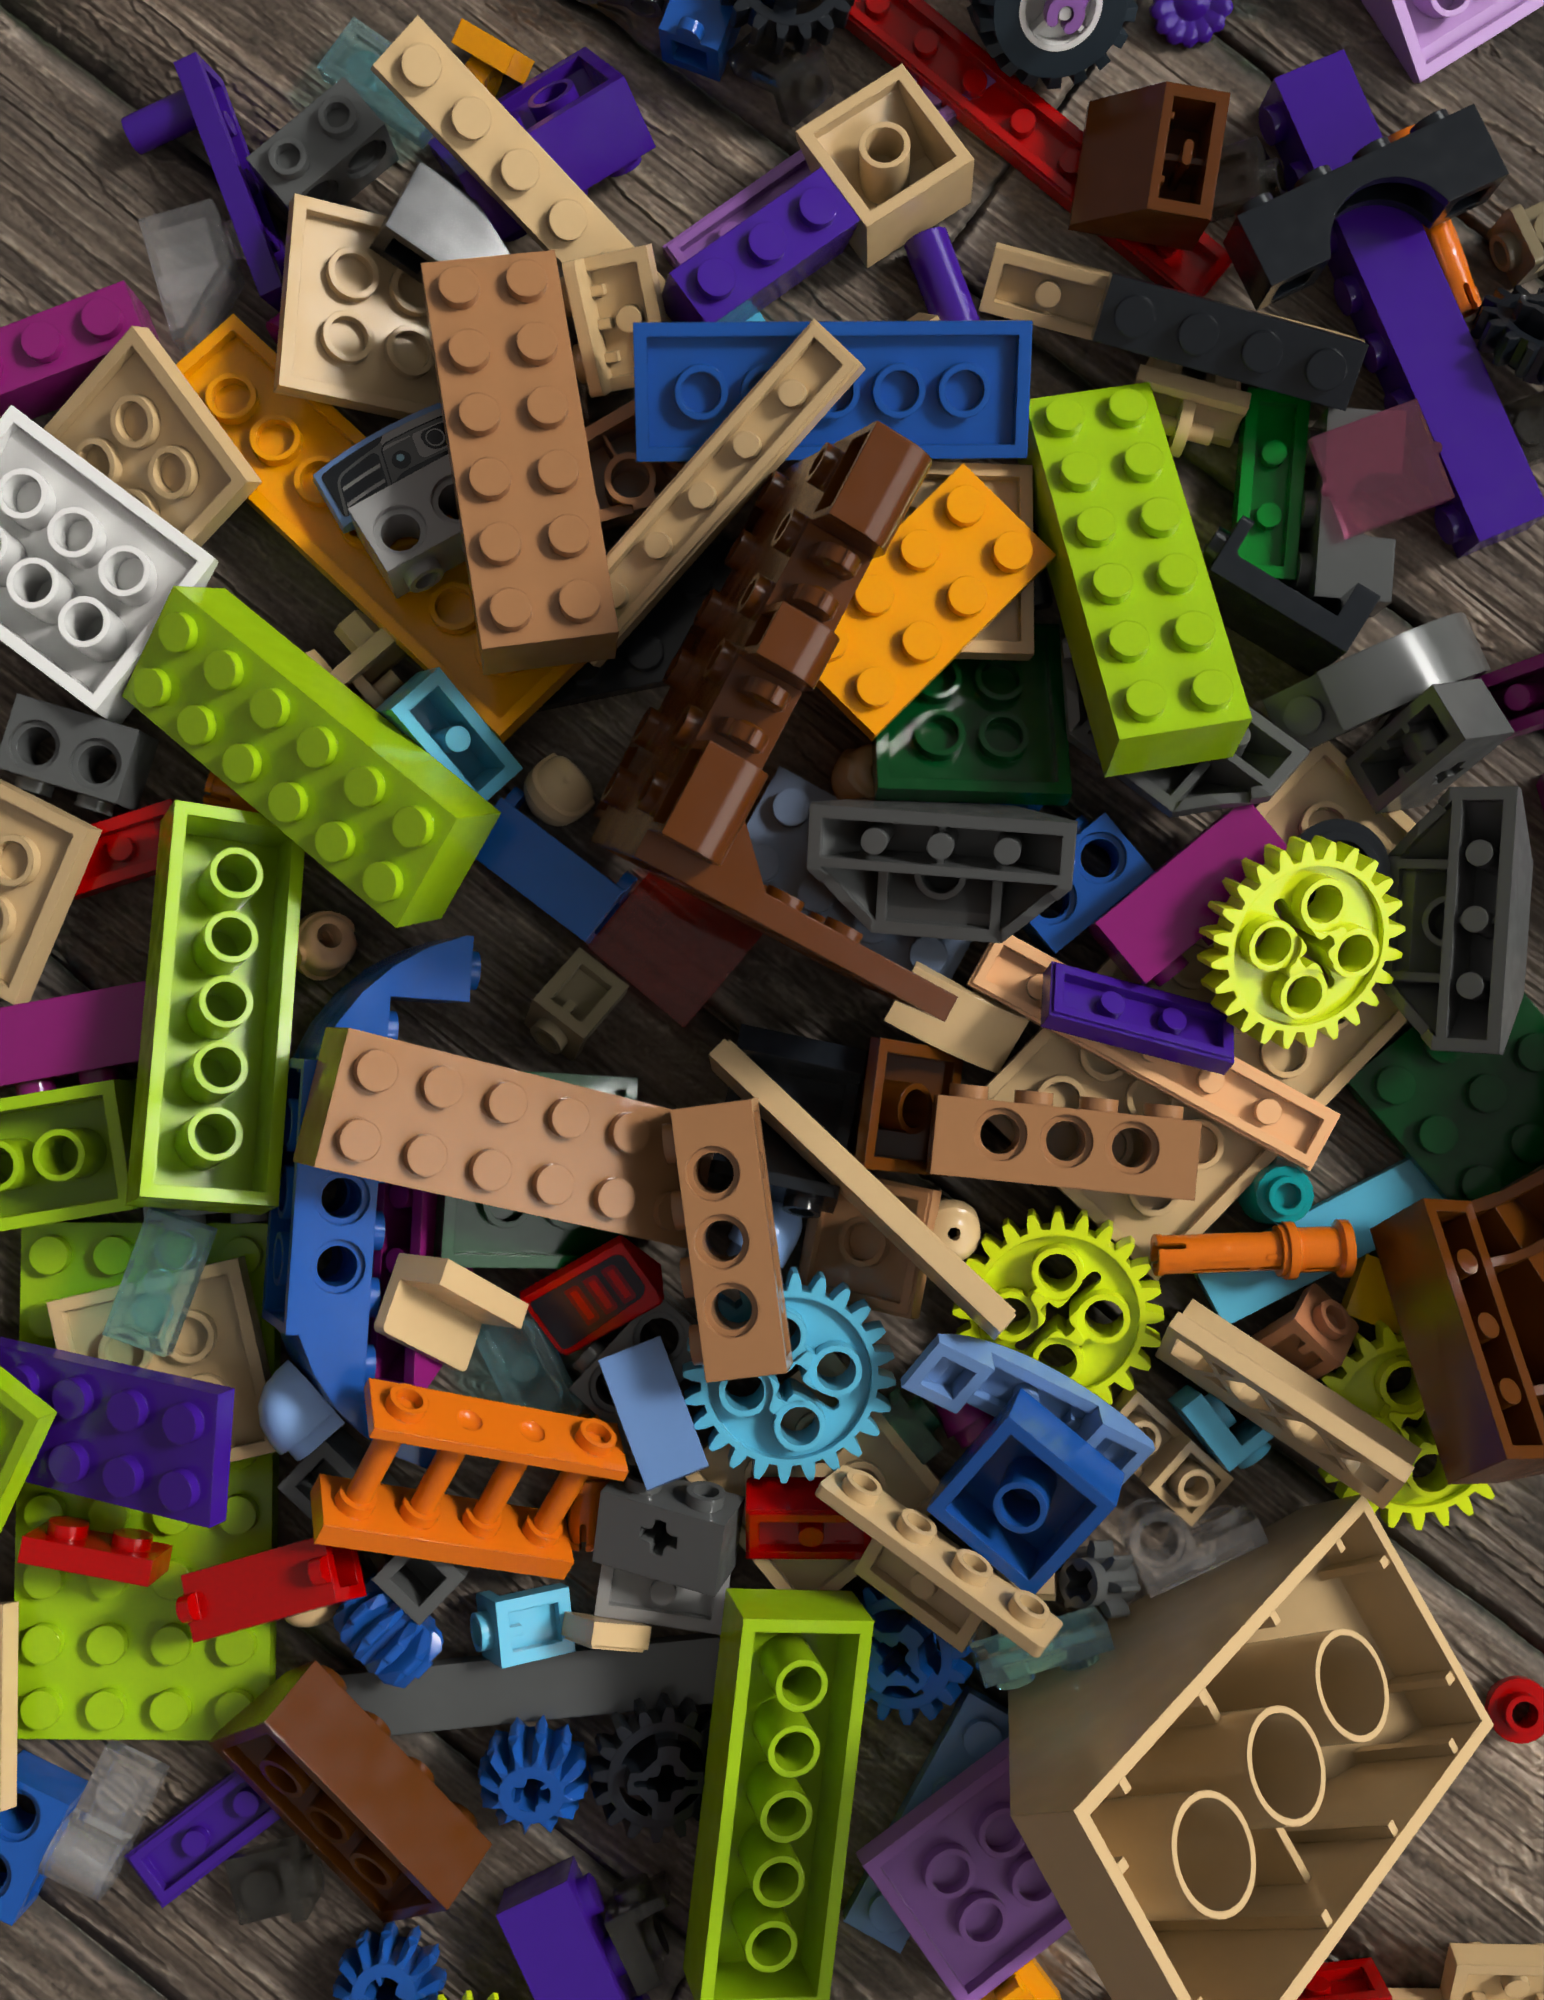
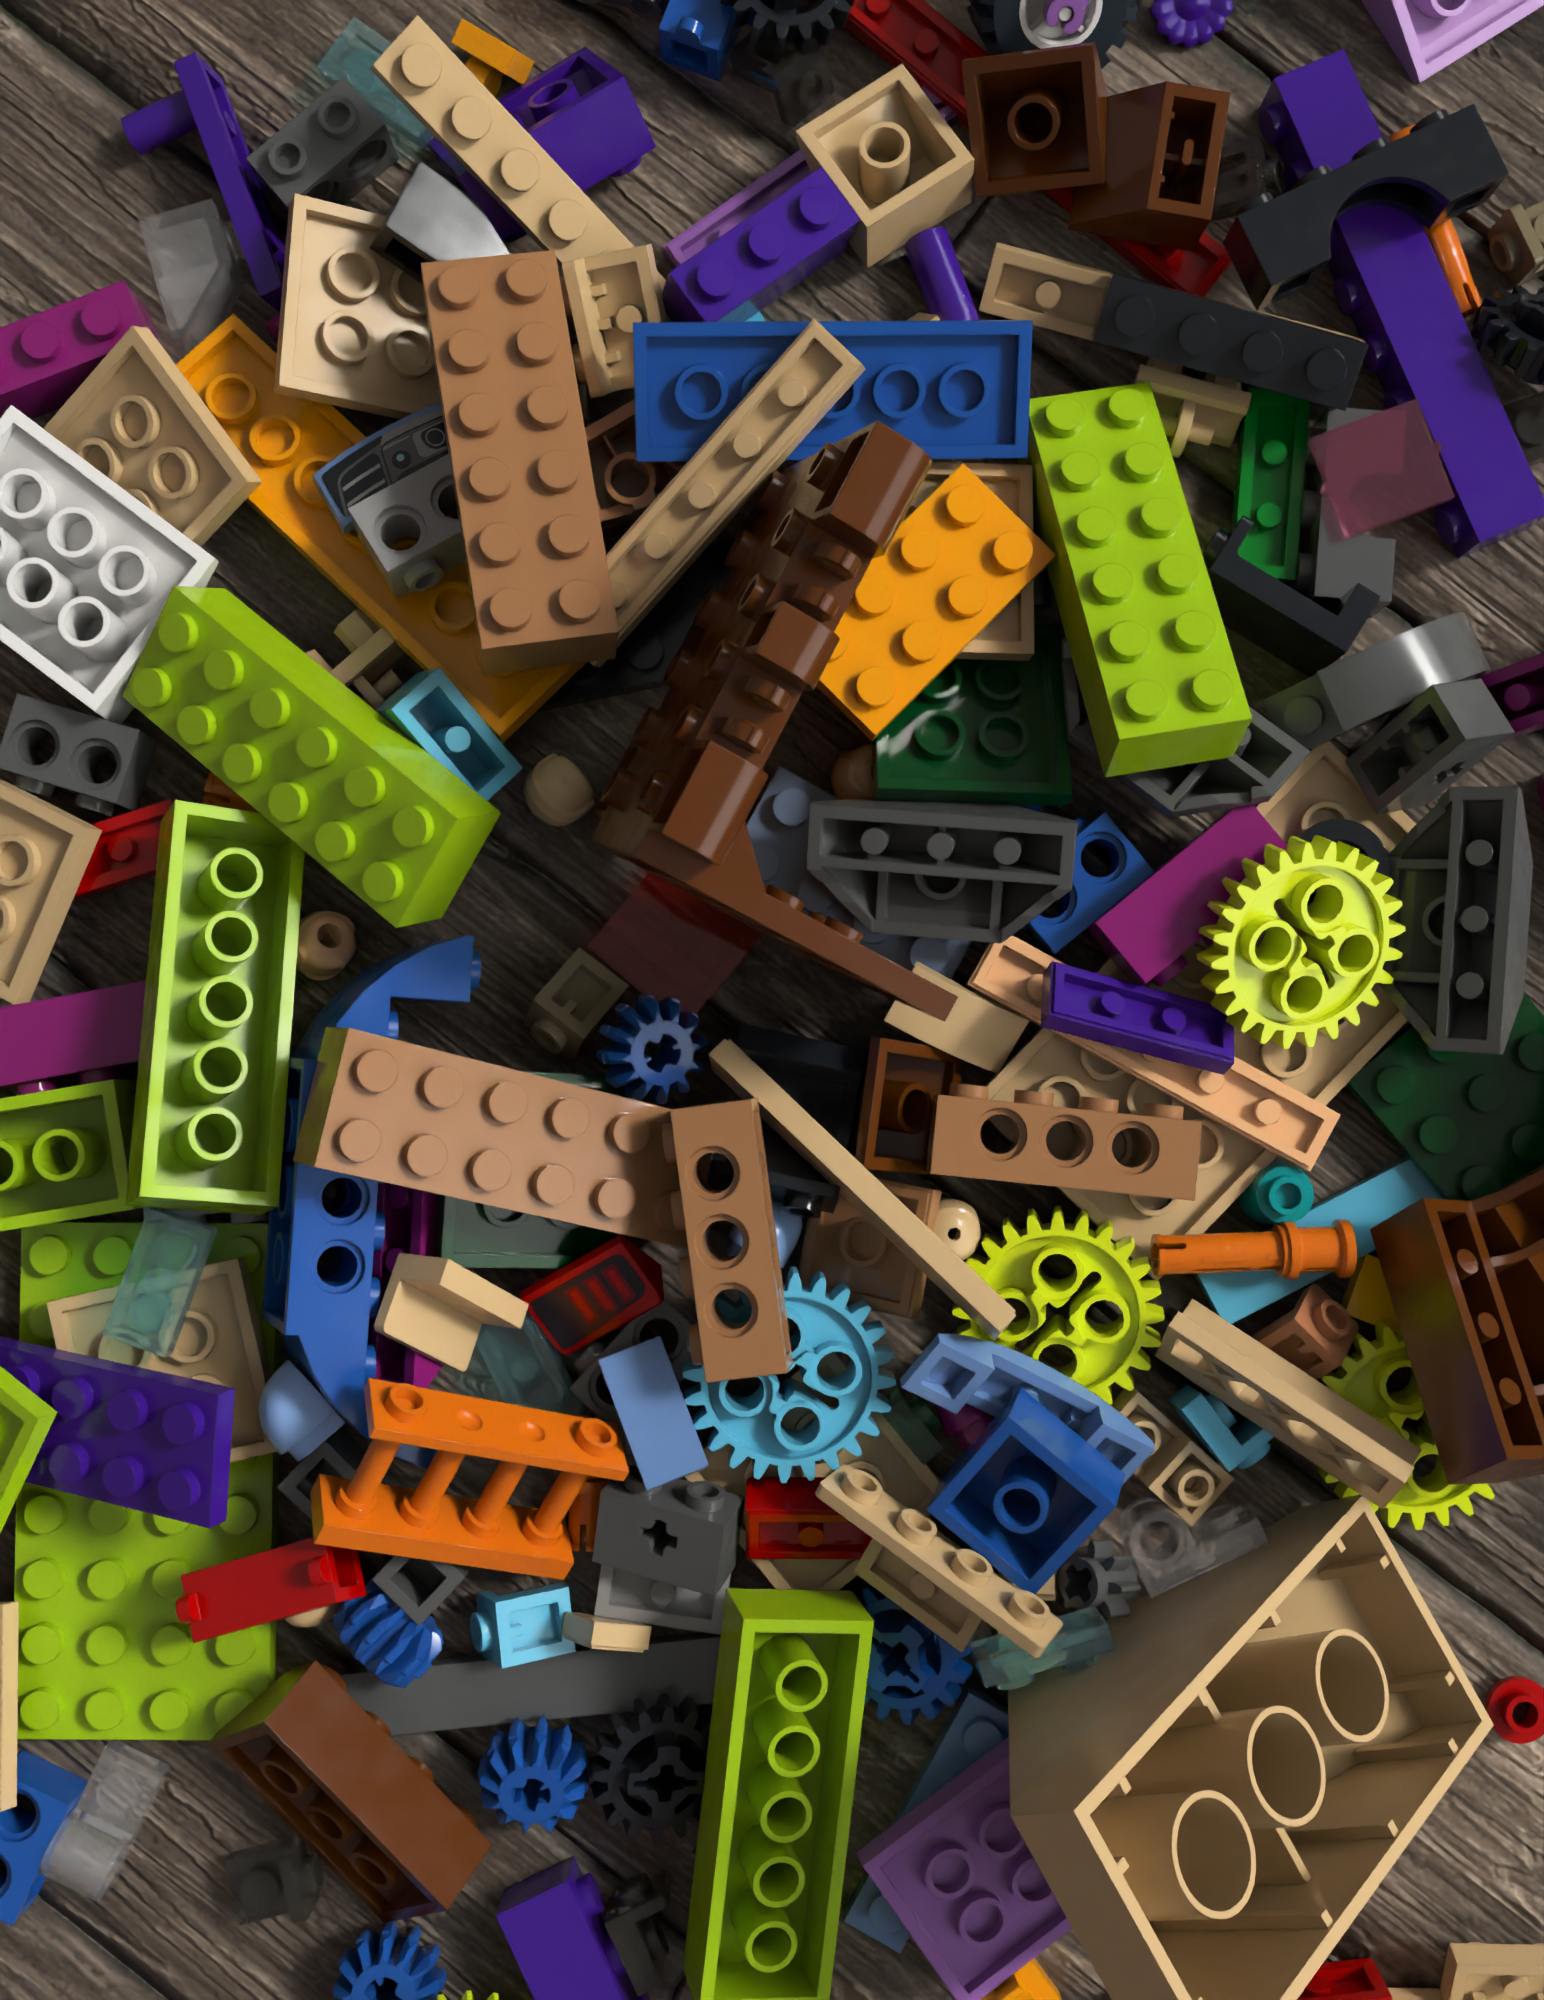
(71, 1547): red plate -> none
(200, 1837): dark purple tile -> none
(551, 872): blue brick -> none
(659, 1024): none -> blue gear
(1036, 119): none -> reddish brown slope

